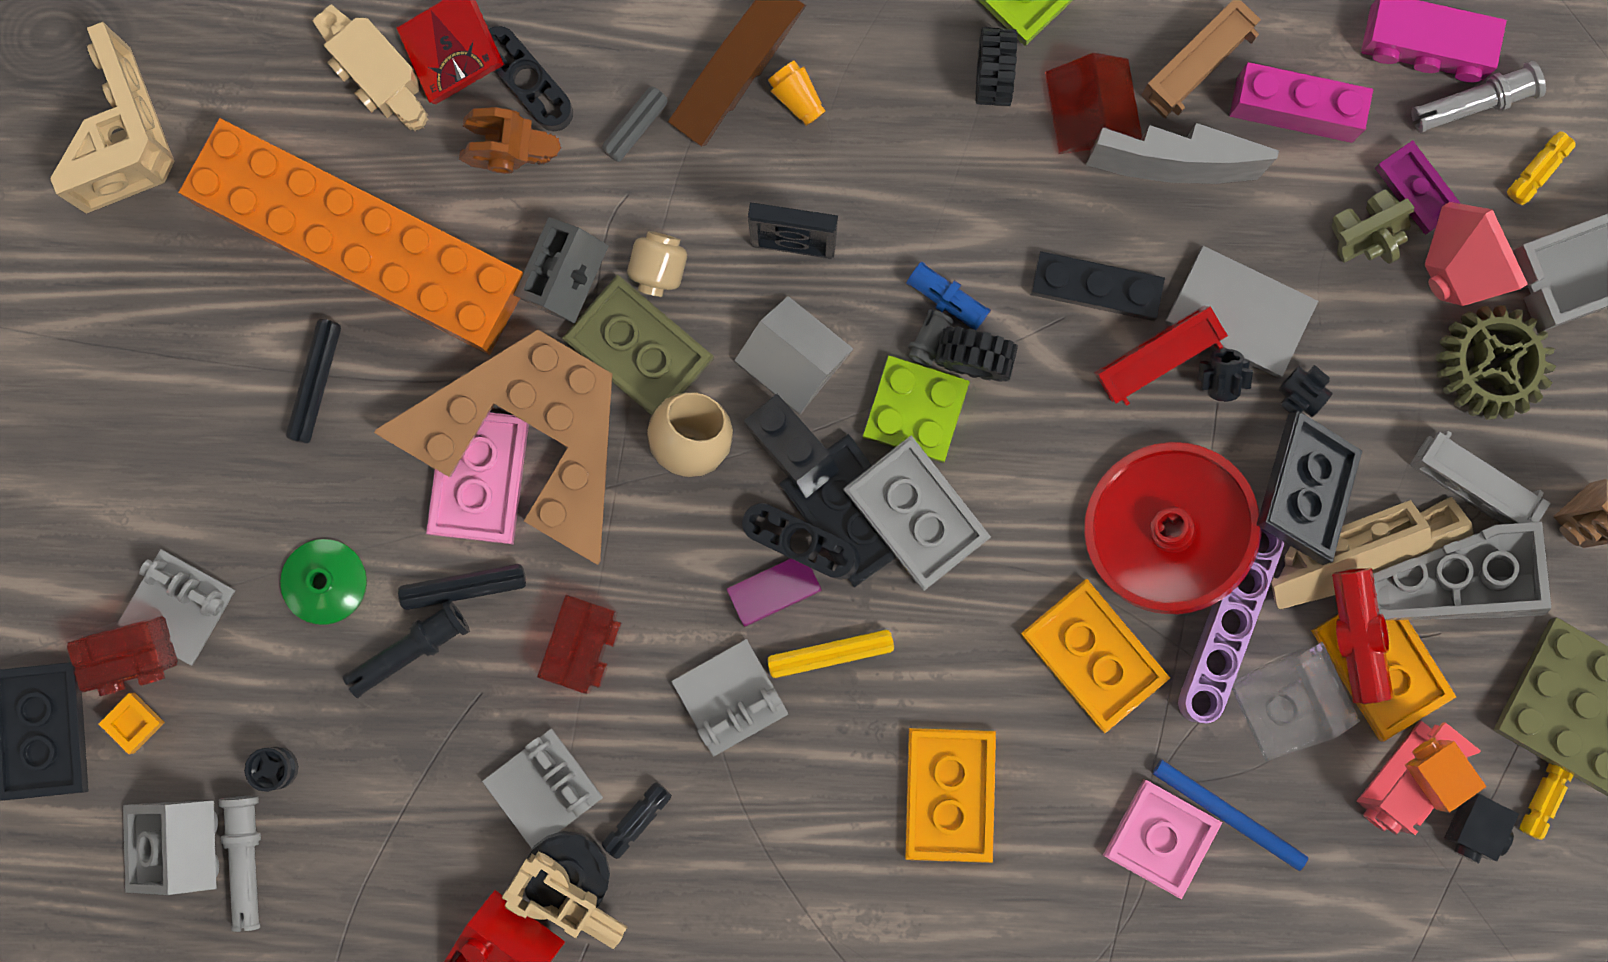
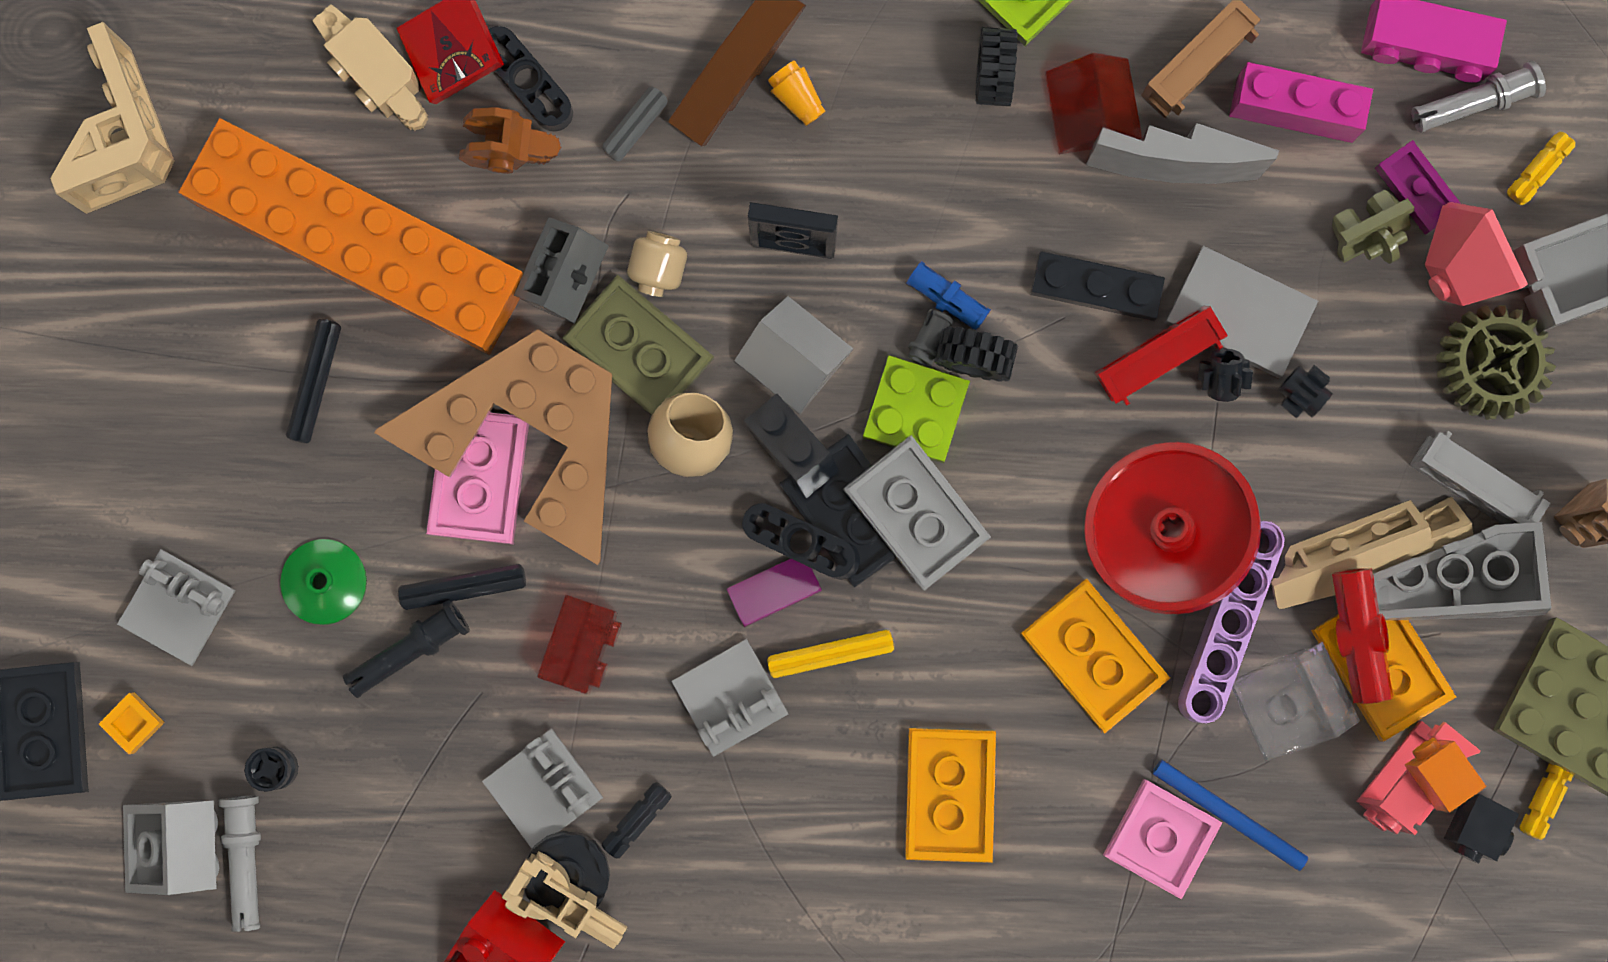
(123, 654): clear red brick -> none
(1309, 488): black tile -> none

